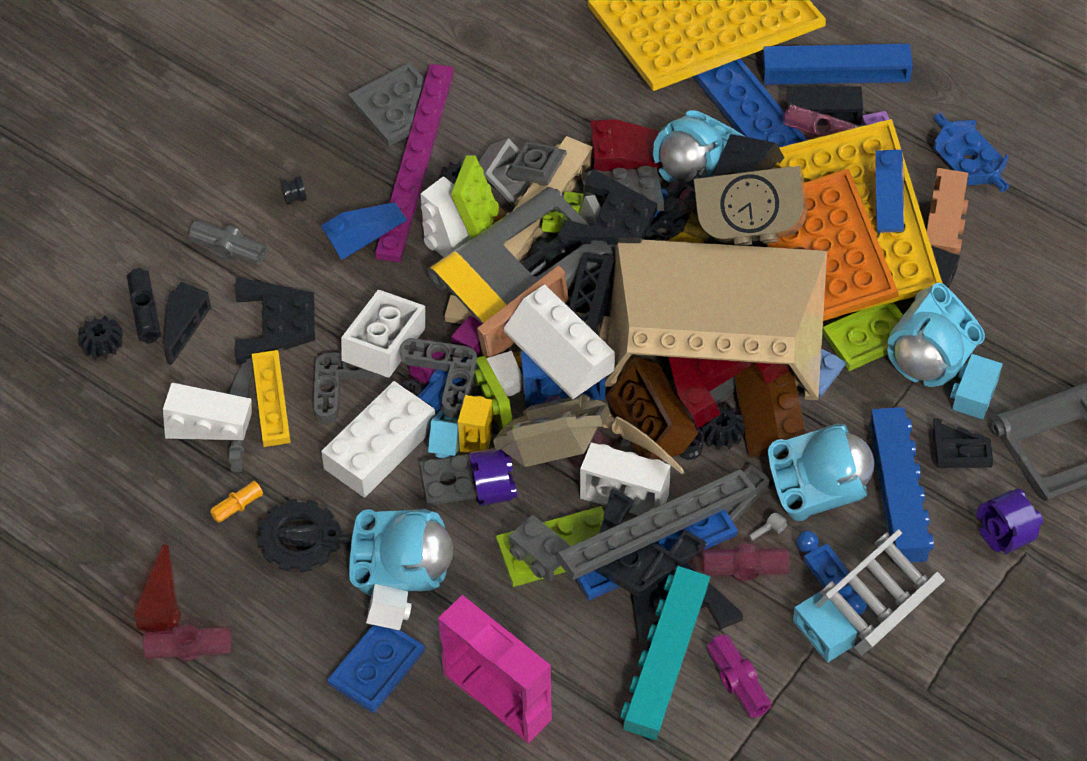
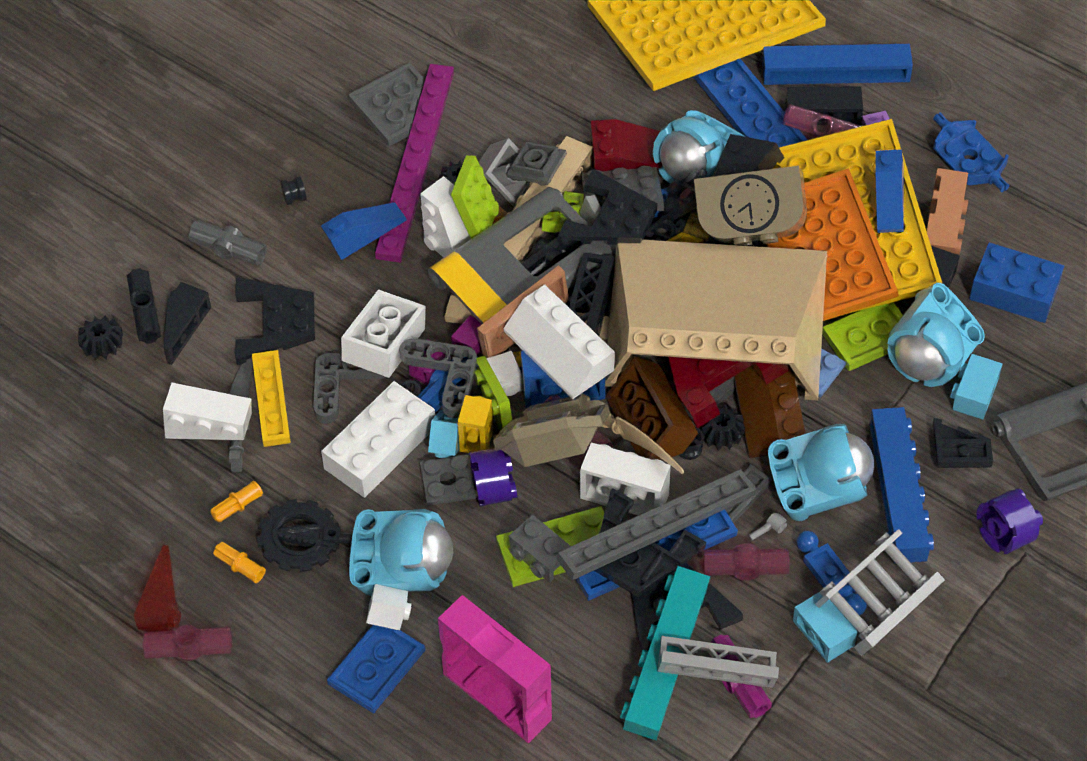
(239, 562): none -> light orange axle
(716, 667): none -> light grey fence
(1016, 282): none -> blue brick

